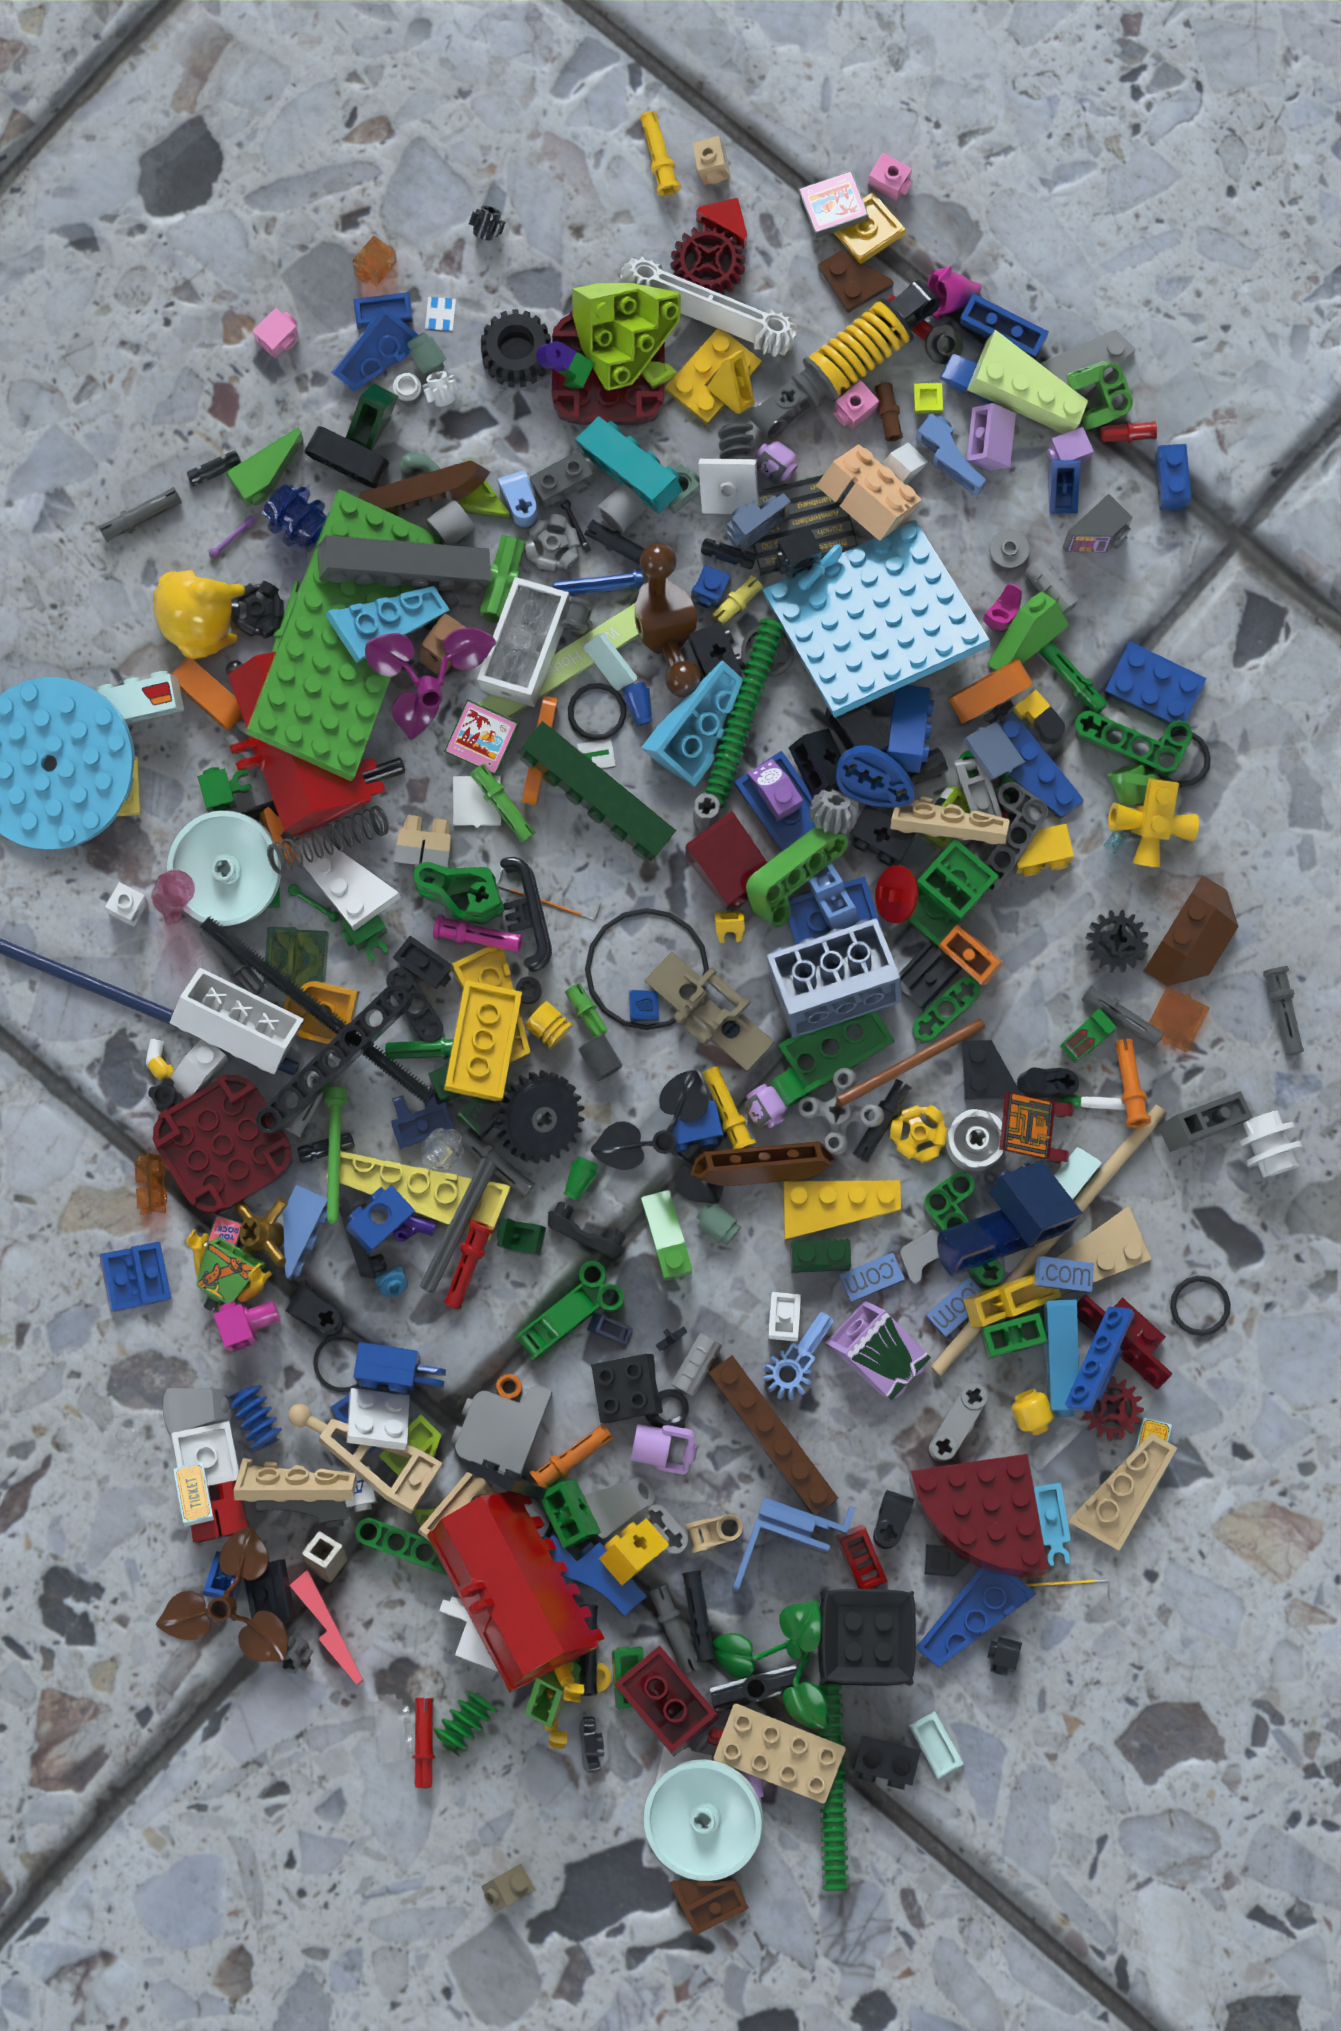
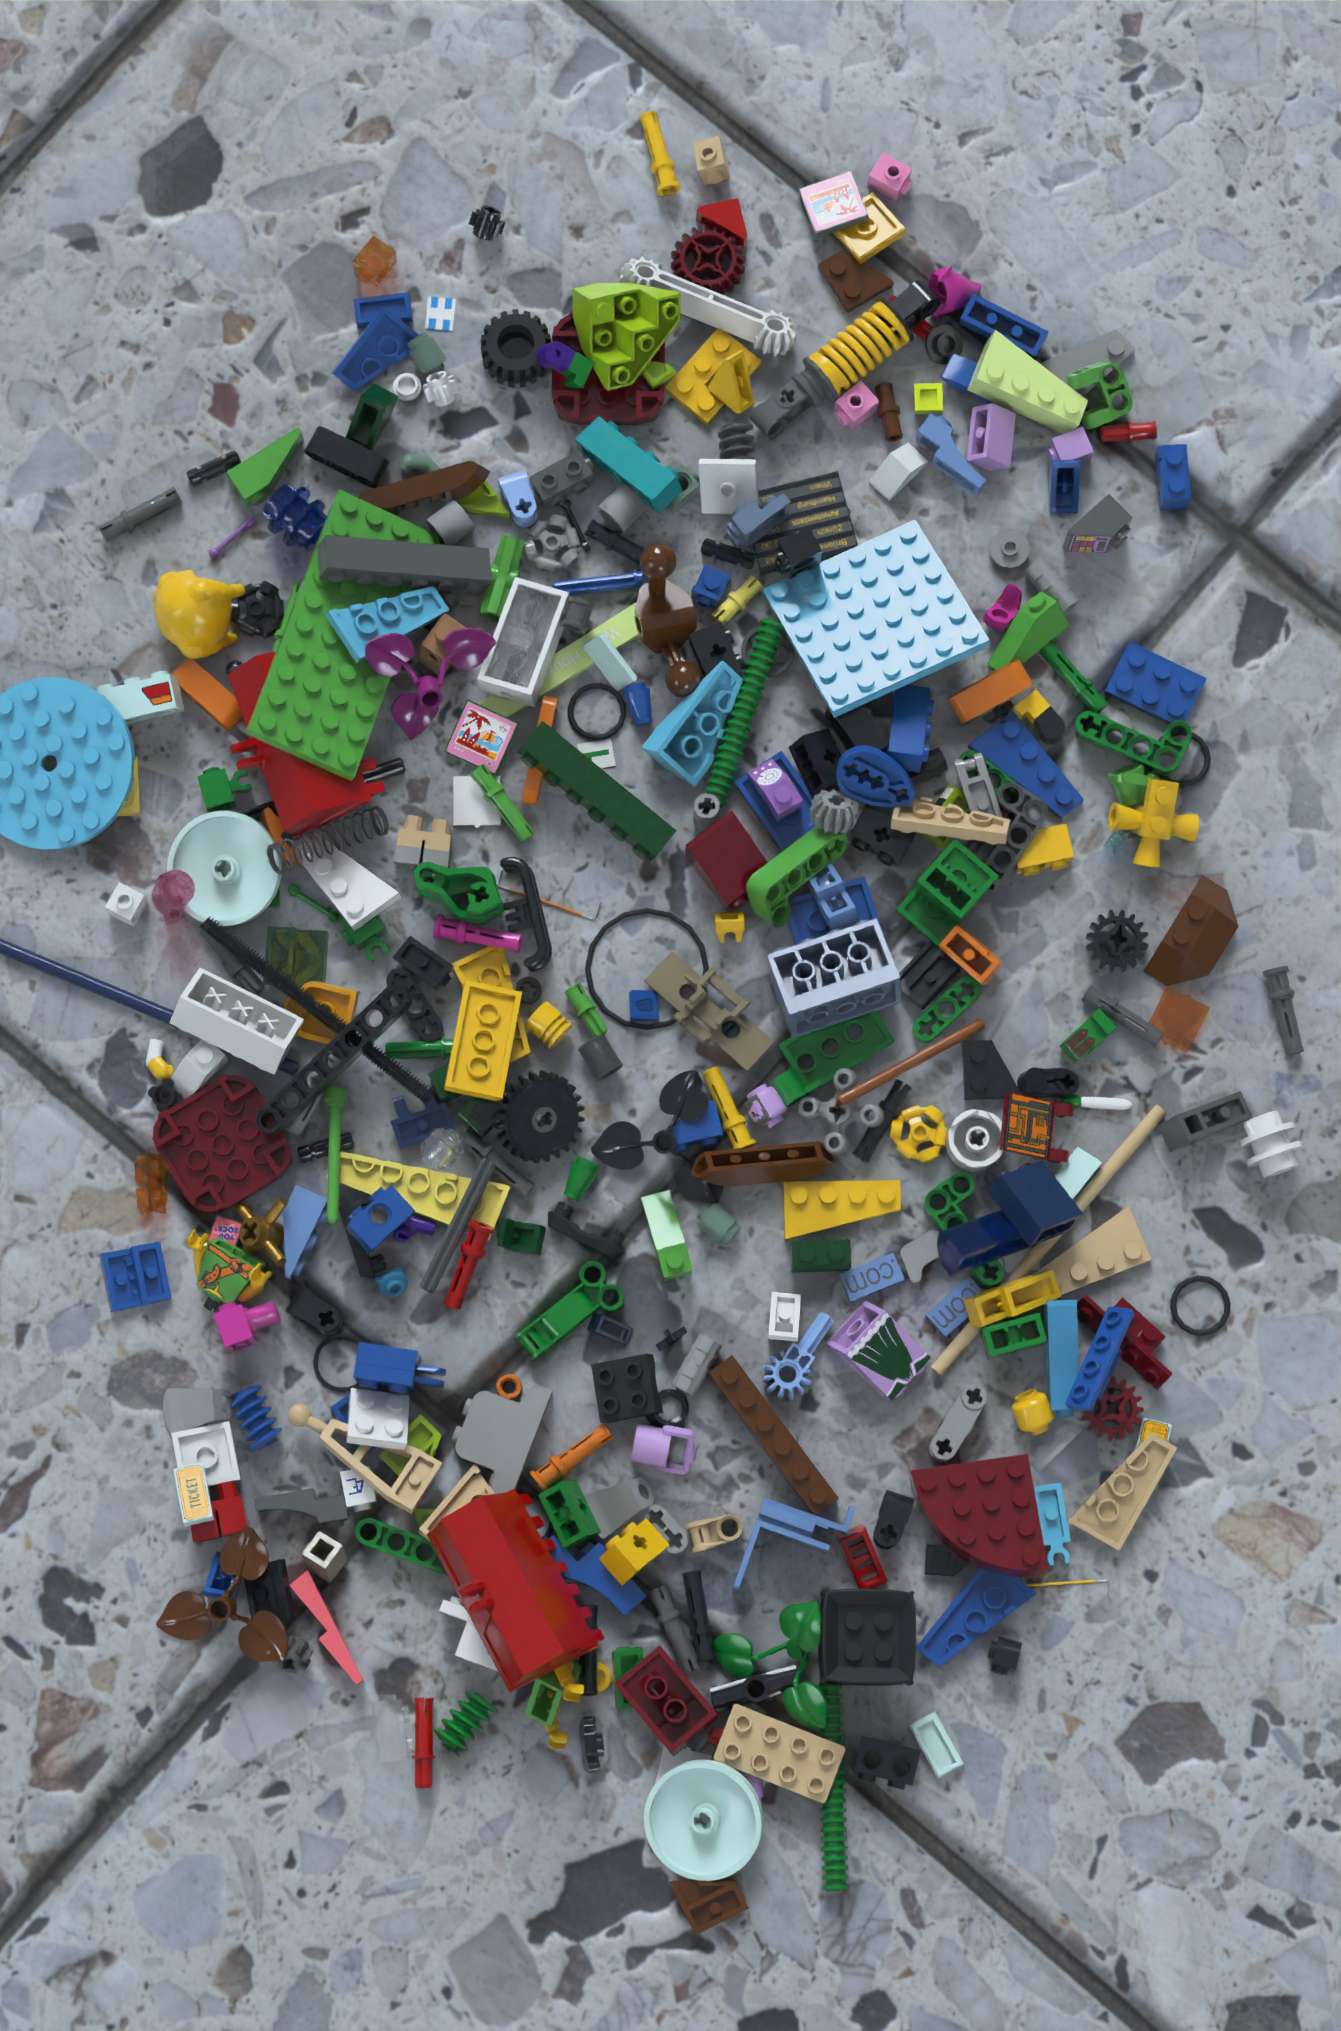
(276, 333): bright pink brick -> none
(297, 1483): tan wing -> none
(507, 1888): dark tan bracket -> none
(509, 1479): black wing -> none
(776, 462): lavender head -> none
(818, 568): medium azure piece -> none
(877, 498): light nougat piece -> none
(896, 894): red piece -> none
(994, 751): sand blue piece -> none
(1064, 1274): medium blue tile -> none
(1133, 1095): orange pin -> none

